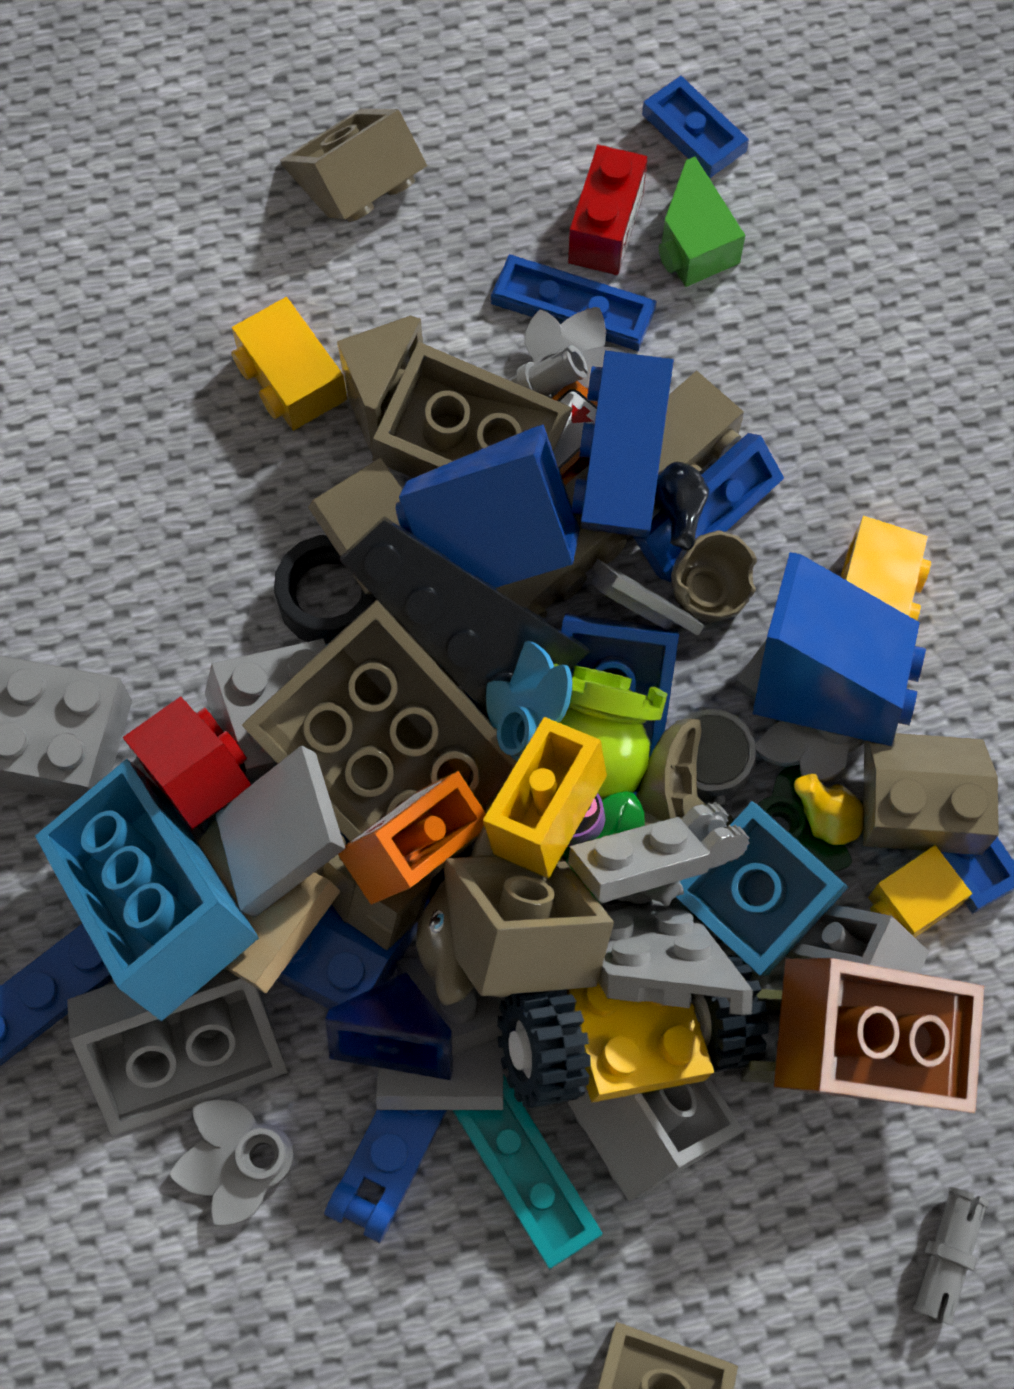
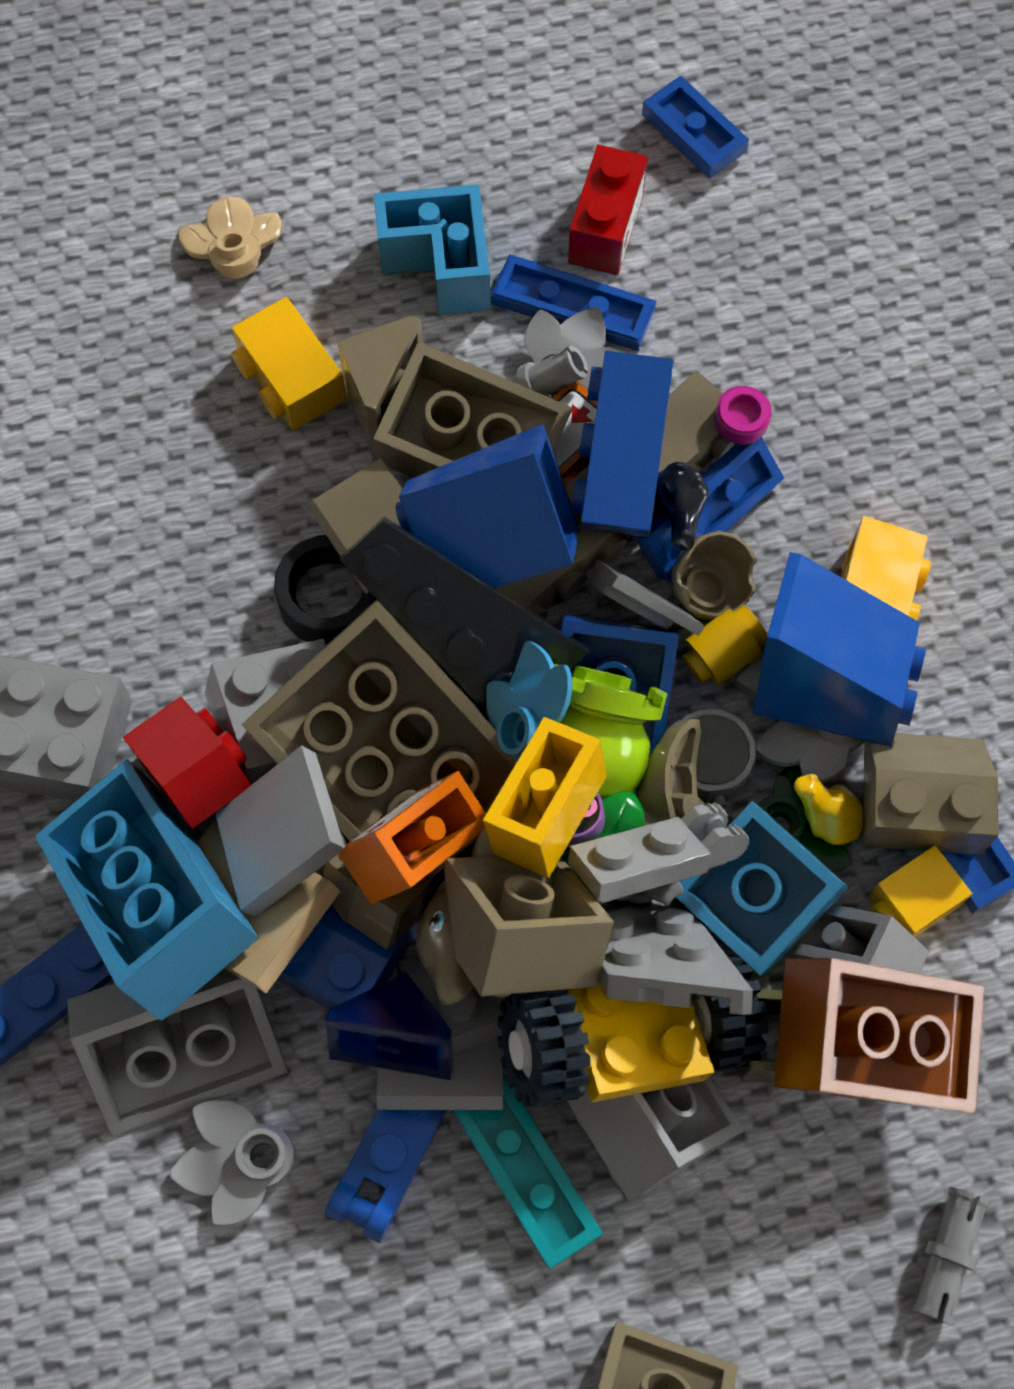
(231, 236): none -> tan plate
(356, 163): dark tan slope -> none
(438, 233): none -> dark azure brick
(699, 229): bright green slope -> none
(725, 645): none -> yellow brick
(742, 415): none -> dark pink tile

